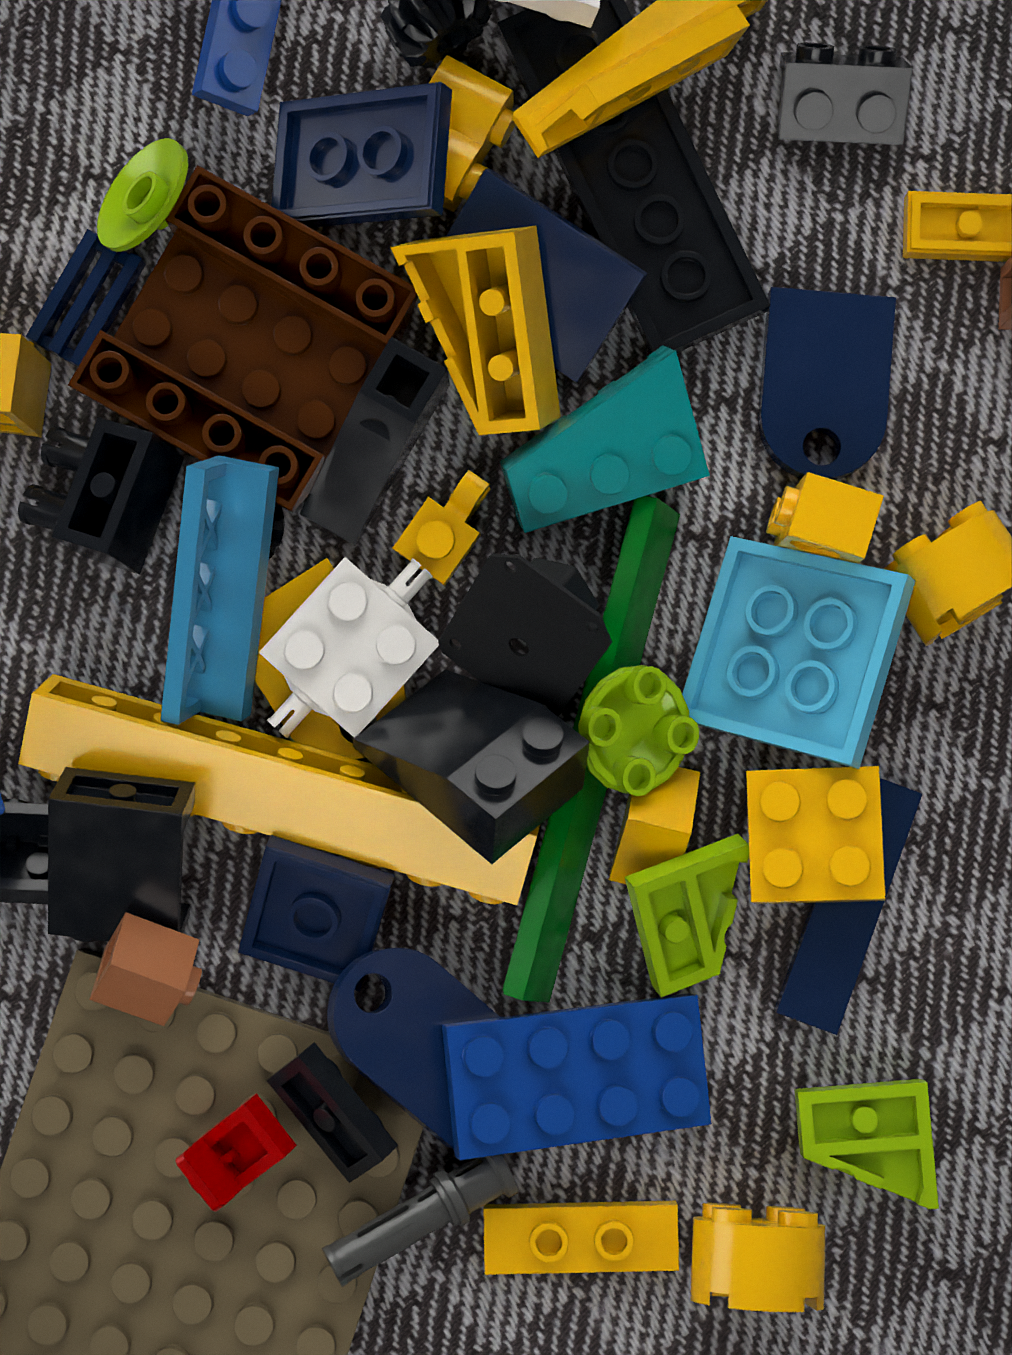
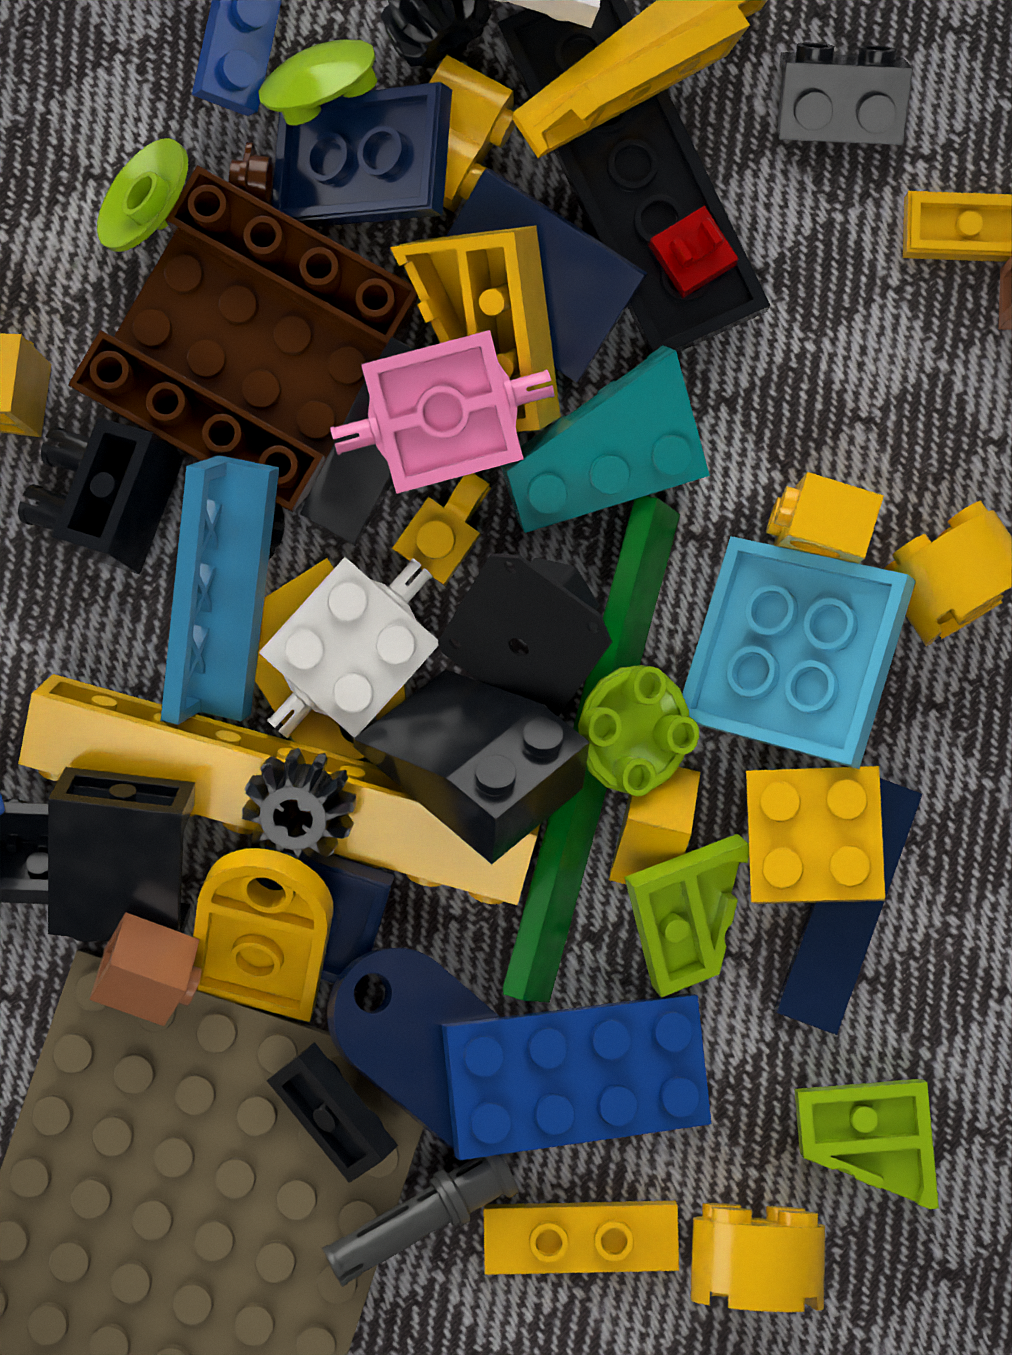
(65, 288): dark blue tile -> none
(235, 1152): red bracket -> none
(253, 174): none -> reddish brown plate
(259, 941): none -> yellow tile
(314, 791): none -> black gear
(319, 77): none -> lime dish
(442, 411): none -> bright pink plate
(693, 251): none -> red tile
(825, 375): dark blue tile -> none

